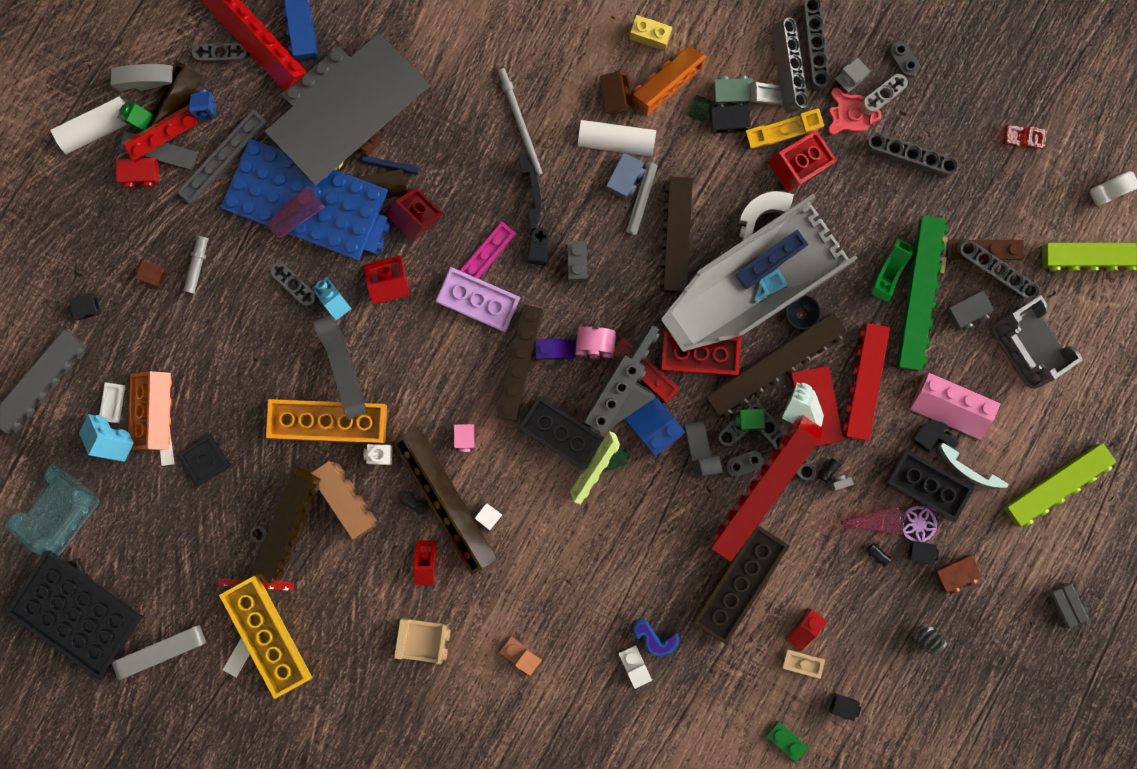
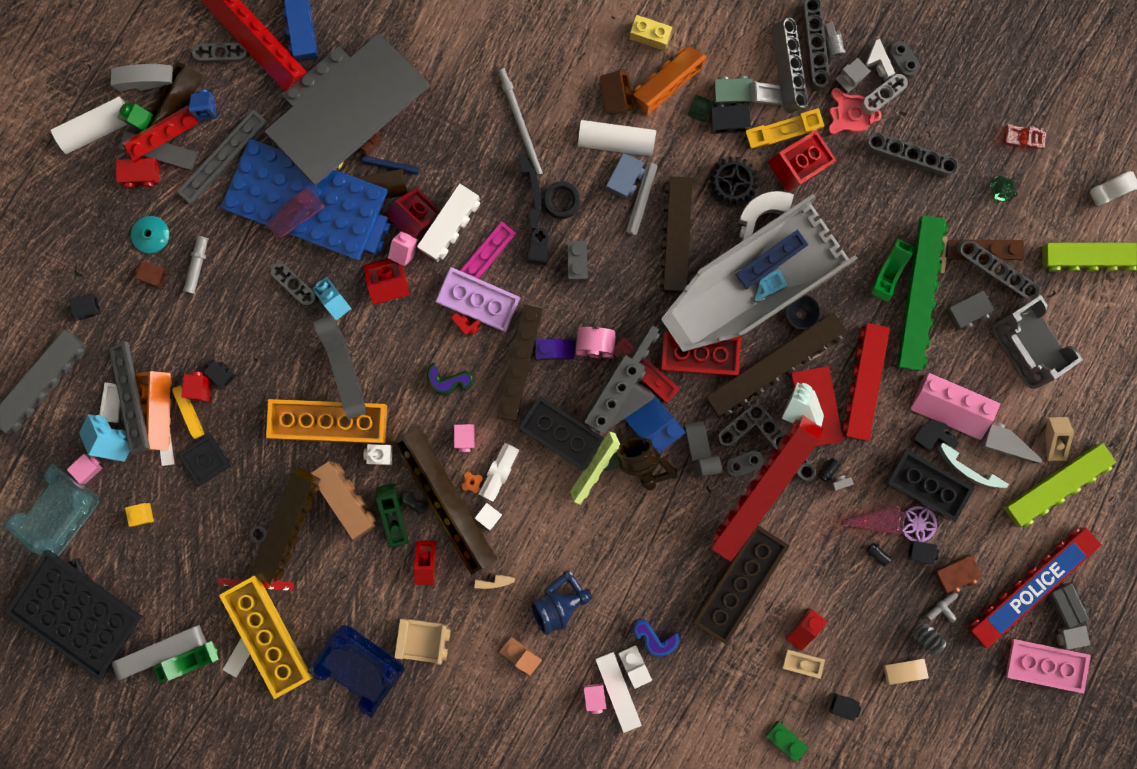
(85, 468): none -> bright pink brick
(129, 398): none -> dark grey tile
(139, 514): none -> yellow brick
(158, 238): none -> teal dish
(186, 662): none -> green arch
(188, 413): none -> yellow beam
(196, 387): none -> red brick
(219, 373): none -> black brick
(358, 667): none -> clear blue windscreen
(392, 515): none -> dark green slope
(402, 248): none -> bright pink brick
(448, 223): none -> white brick
(450, 384): none -> animal
(462, 322): none -> red bracket
(473, 487): none -> orange plate
(499, 472): none -> white piece
(500, 581): none -> tan slope
(554, 609): none -> dark blue piece
(564, 186): none -> black tyre
(595, 698): none -> bright pink brick
(618, 692): none -> white tile
(640, 459): none -> dark brown piece
(730, 198): none -> black gear
(750, 419): green brick -> none
(834, 42): none -> light grey hinge
(879, 57): none -> white slope
(906, 672): none -> tan slope
(942, 606): none -> light grey piece
(1003, 189): none -> clear green slope
(1006, 442): none -> light grey slope
(1034, 586): none -> brick
(1048, 666): none -> bright pink plate
(1058, 438): none -> tan slope
(1073, 637): none -> light grey brick

